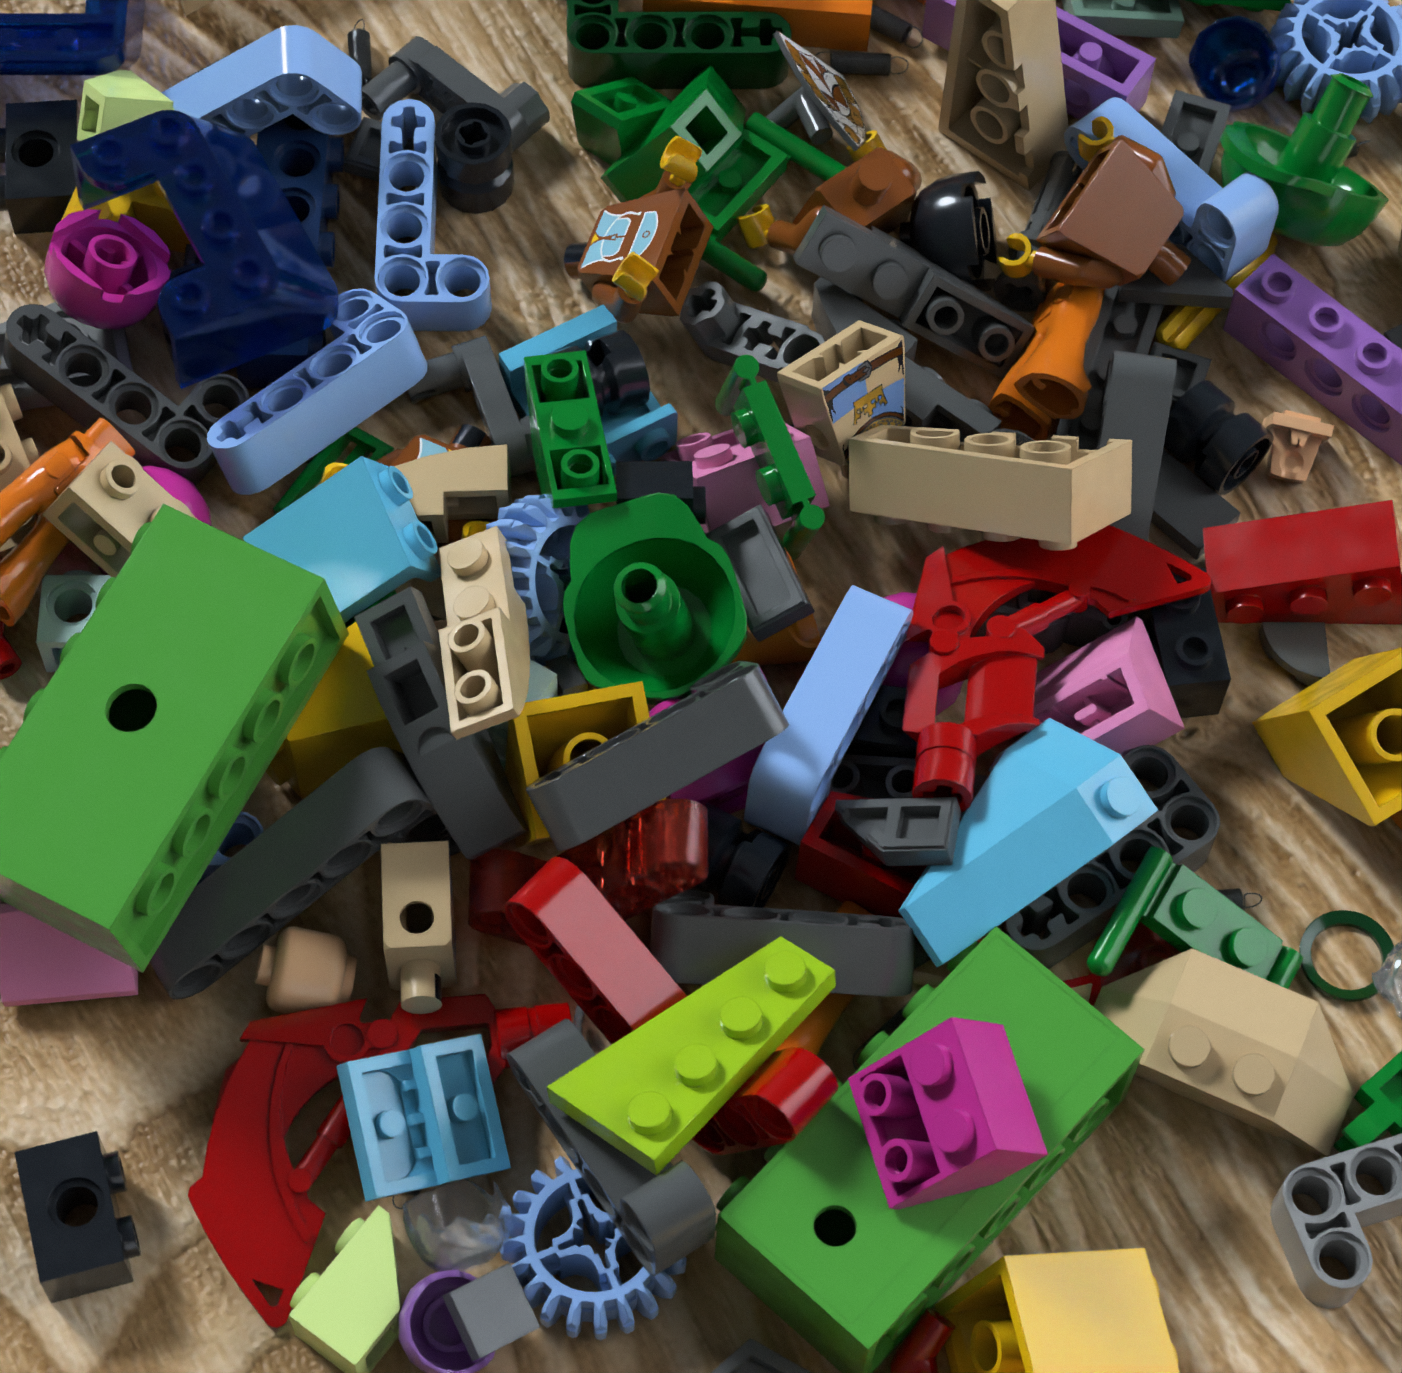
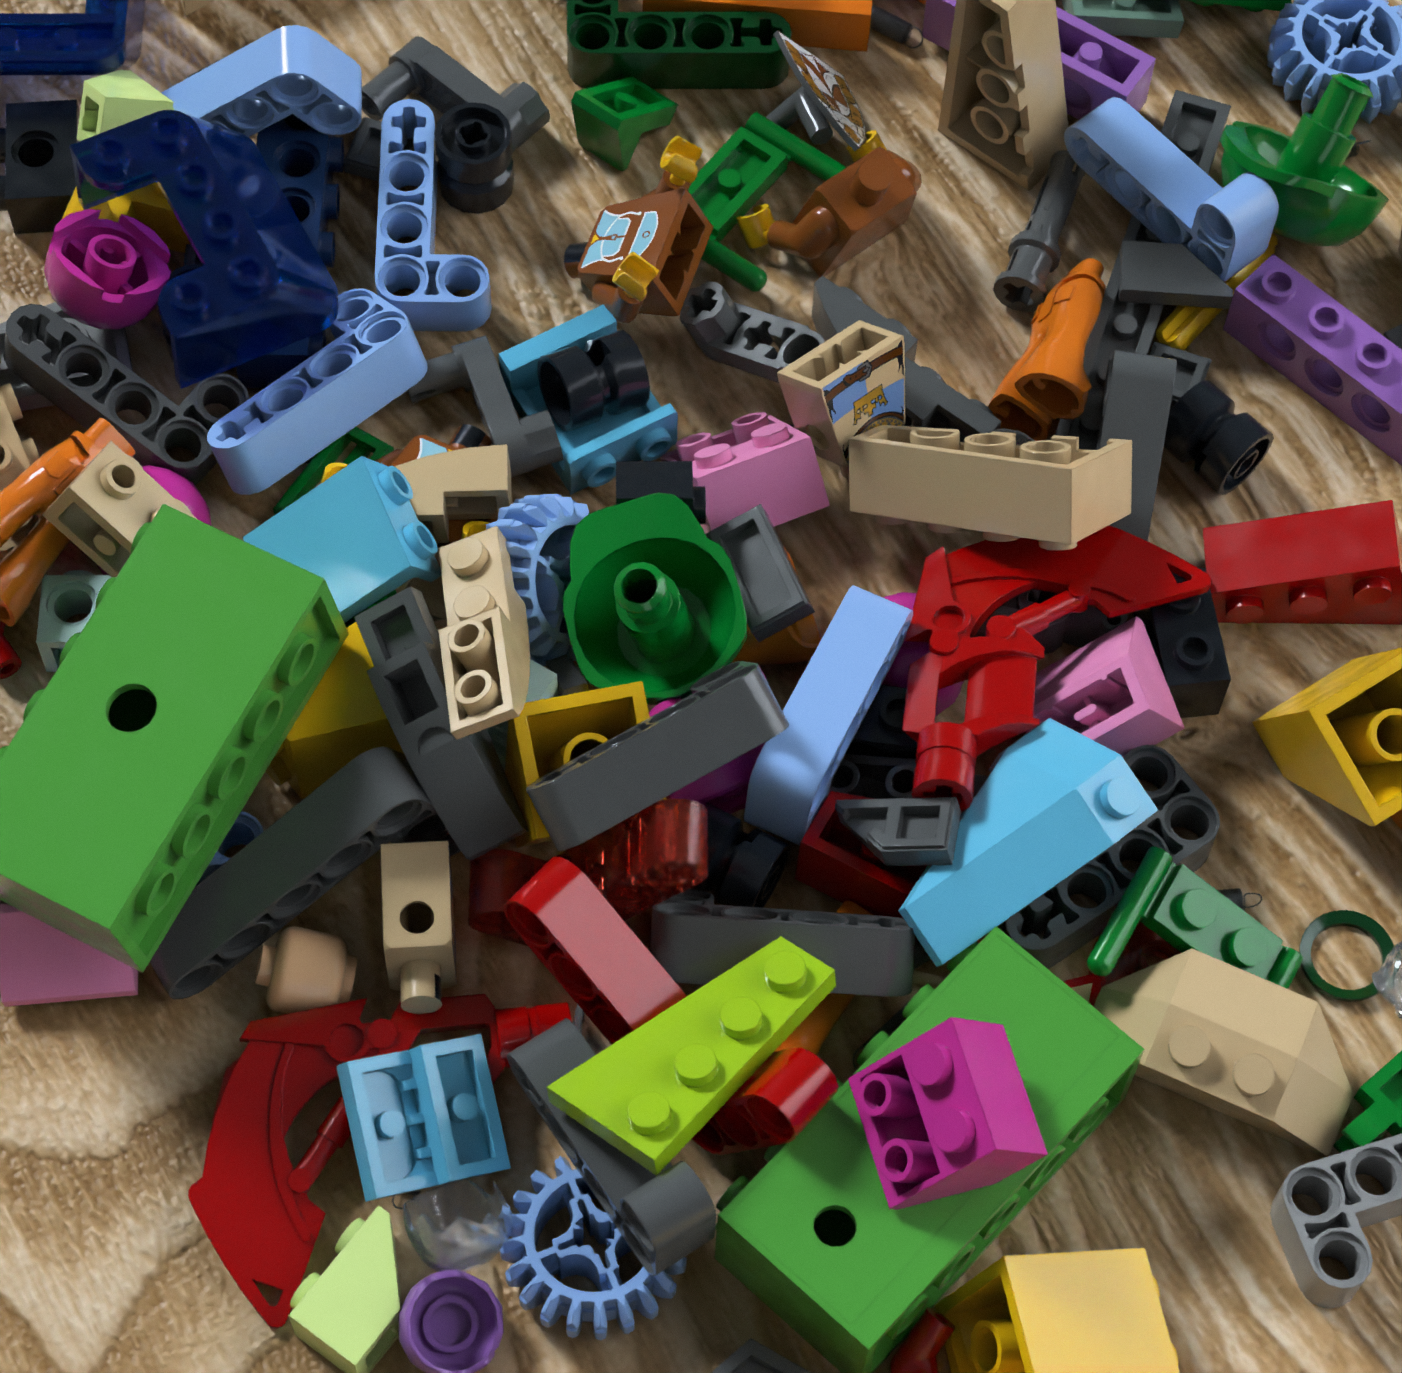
(52, 1184): black brick -> none
(360, 51): dark grey piece -> none
(491, 1311): dark grey tile -> none
(567, 431): green slope -> none
(702, 114): green slope -> none
(781, 471): green plate -> none
(862, 62): dark grey piece -> none
(914, 291): dark grey slope -> none
(954, 227): black cylinder -> none
(1110, 221): dark orange torso -> none
(1187, 506): dark grey tile -> none
(1235, 62): clear blue hair -> none
(1294, 444): light nougat brick -> none
(1297, 648): dark grey tile -> none

